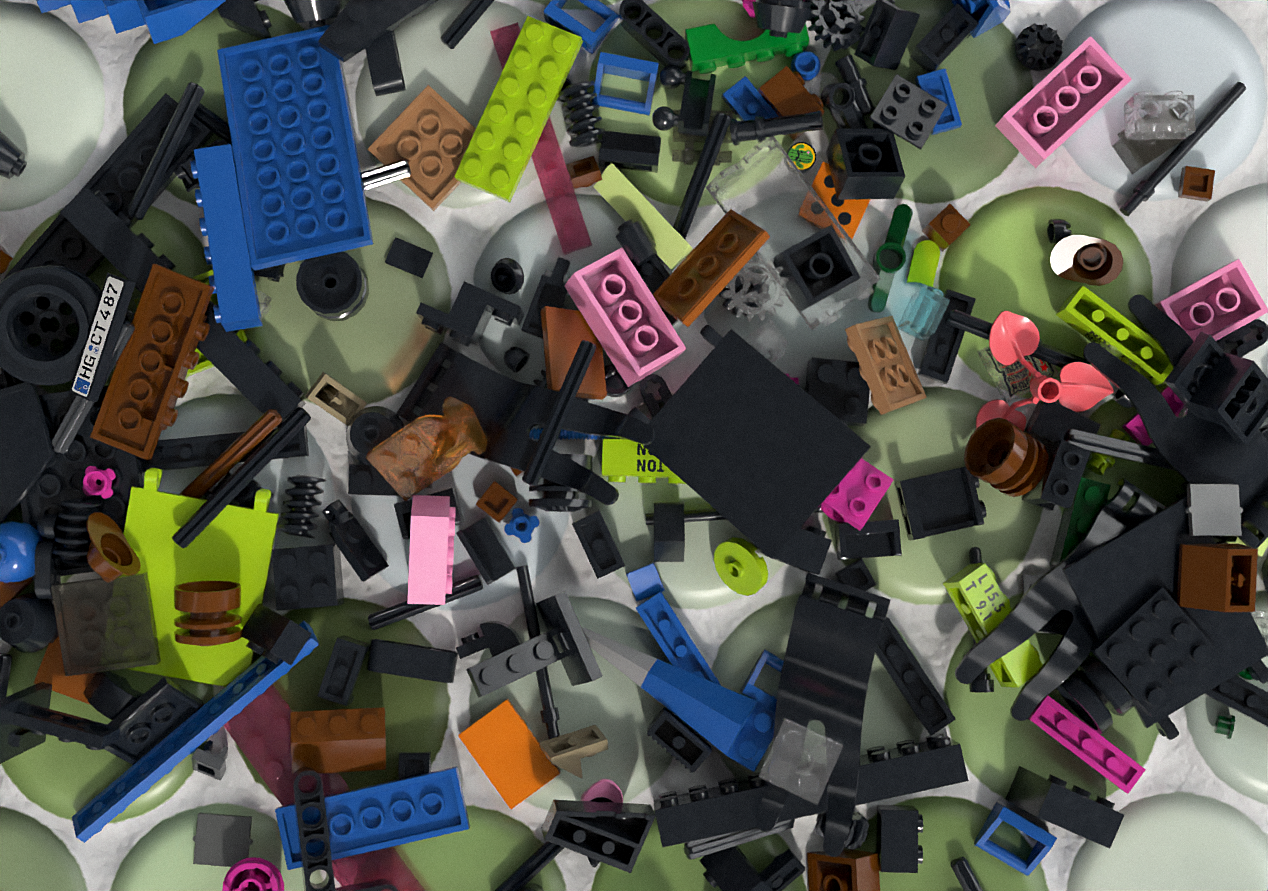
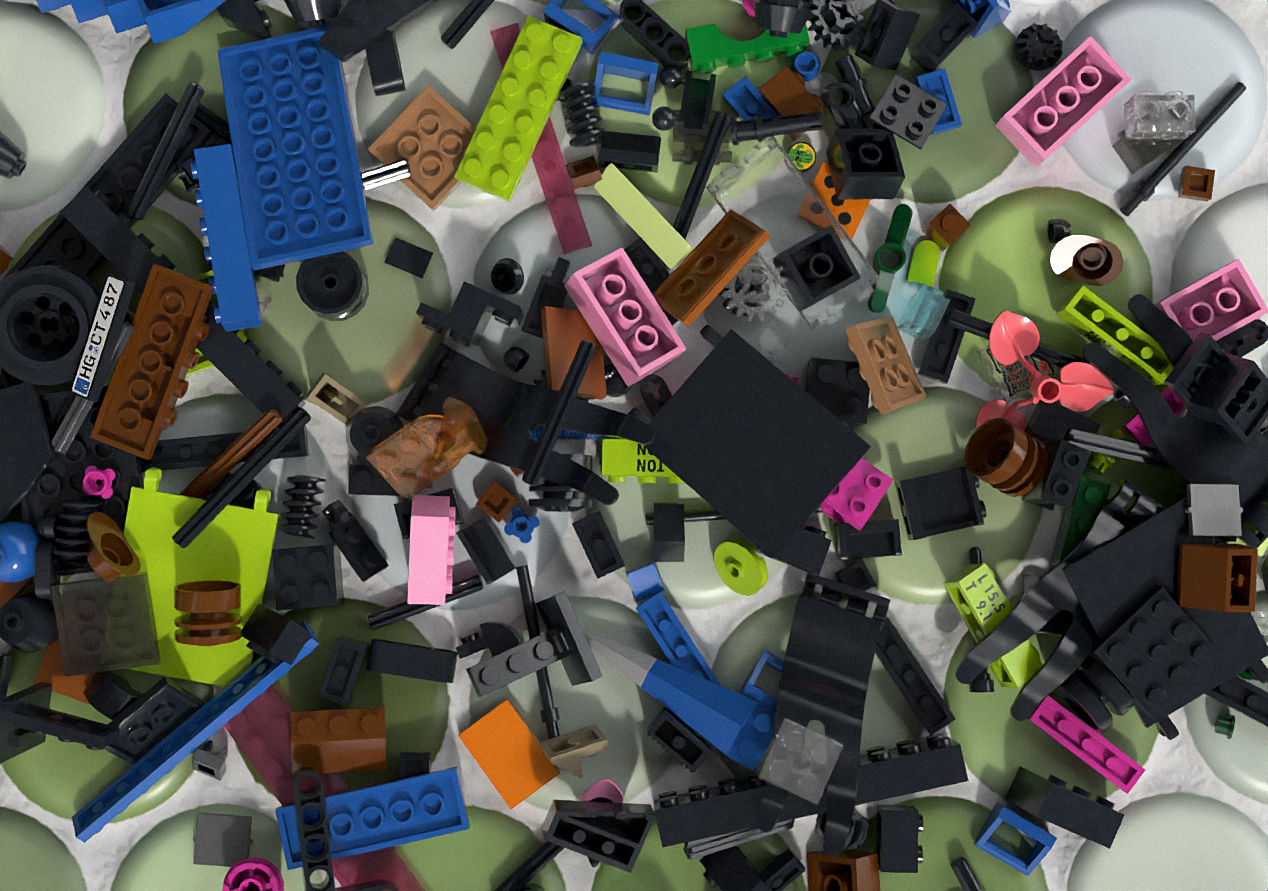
(636, 241): black brick -> none

